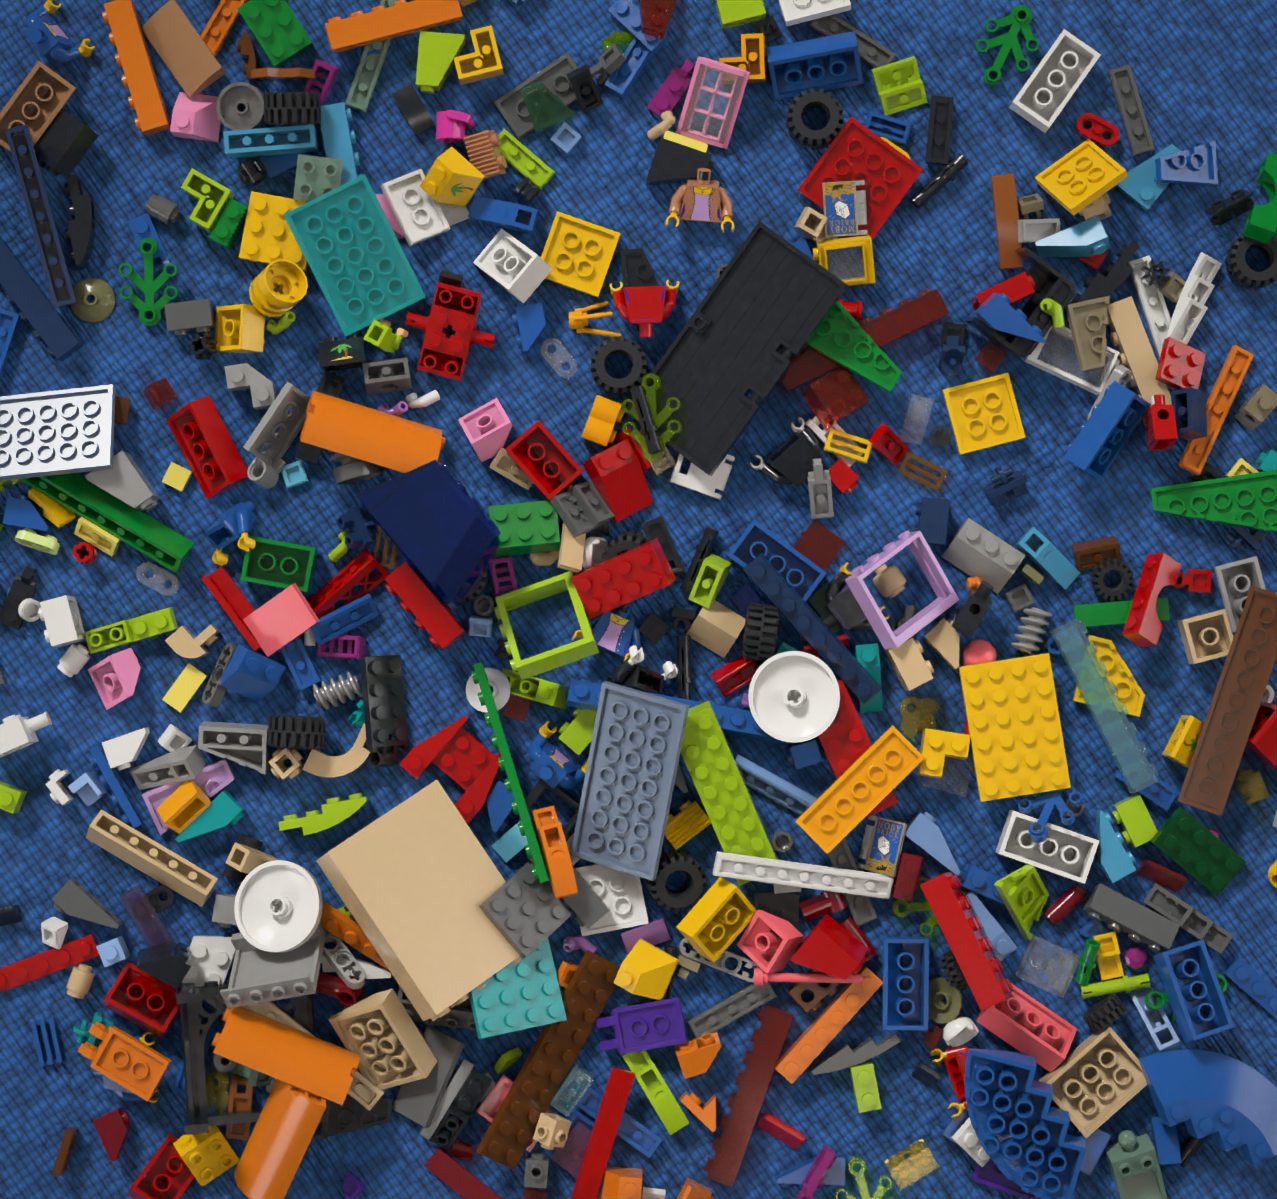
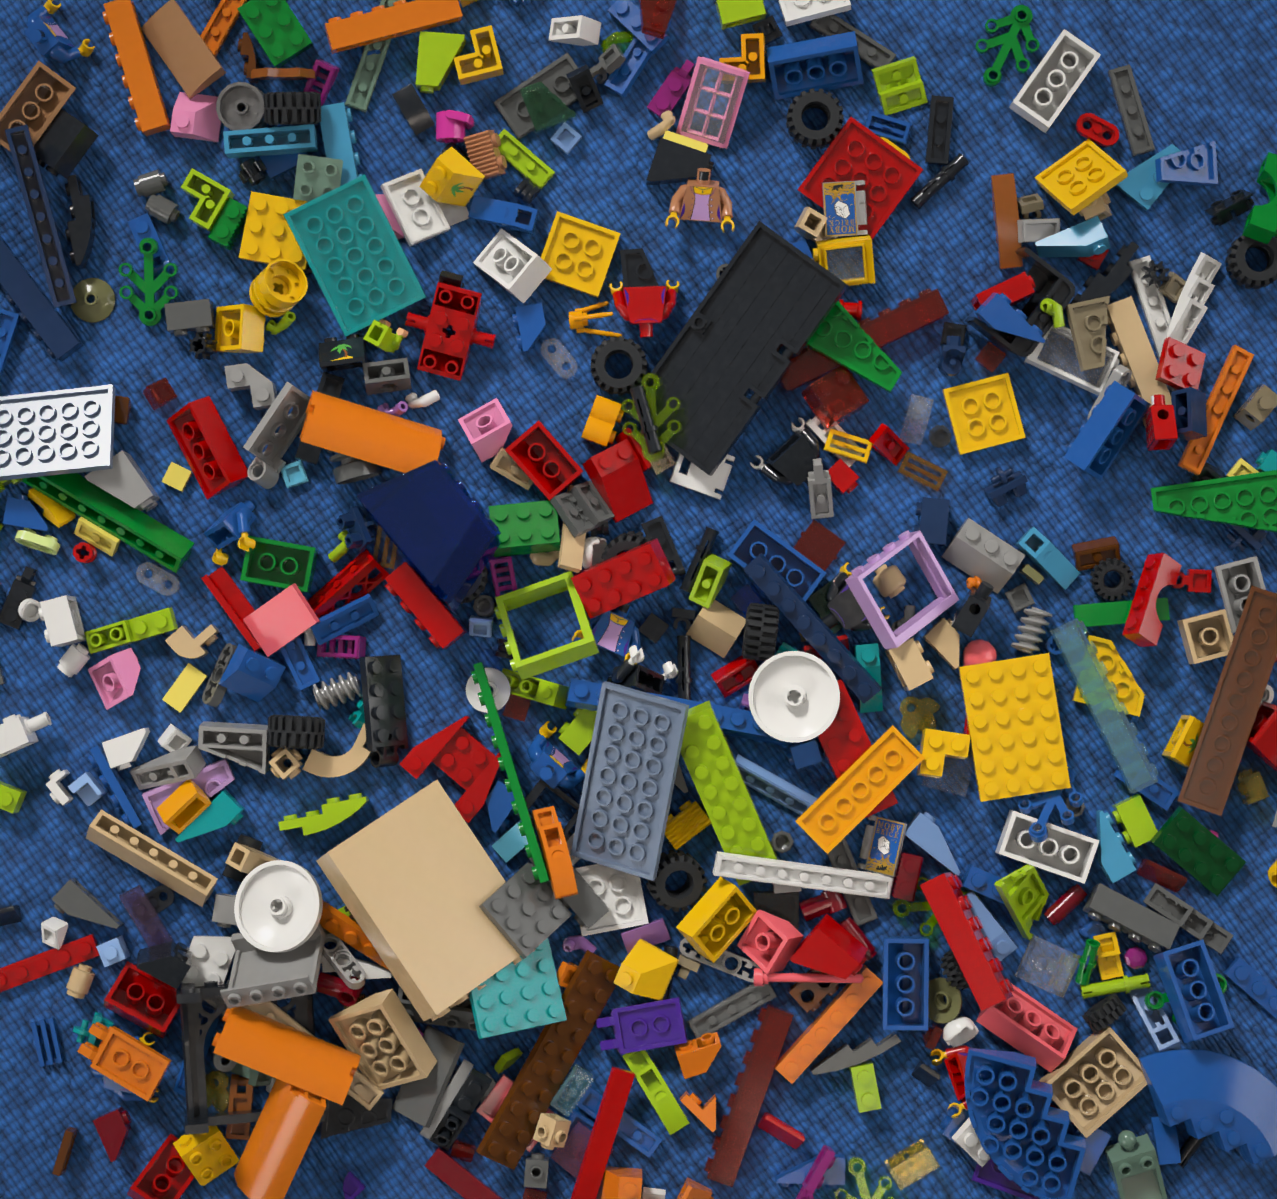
(150, 183): none -> dark grey brick
(575, 30): none -> white slope

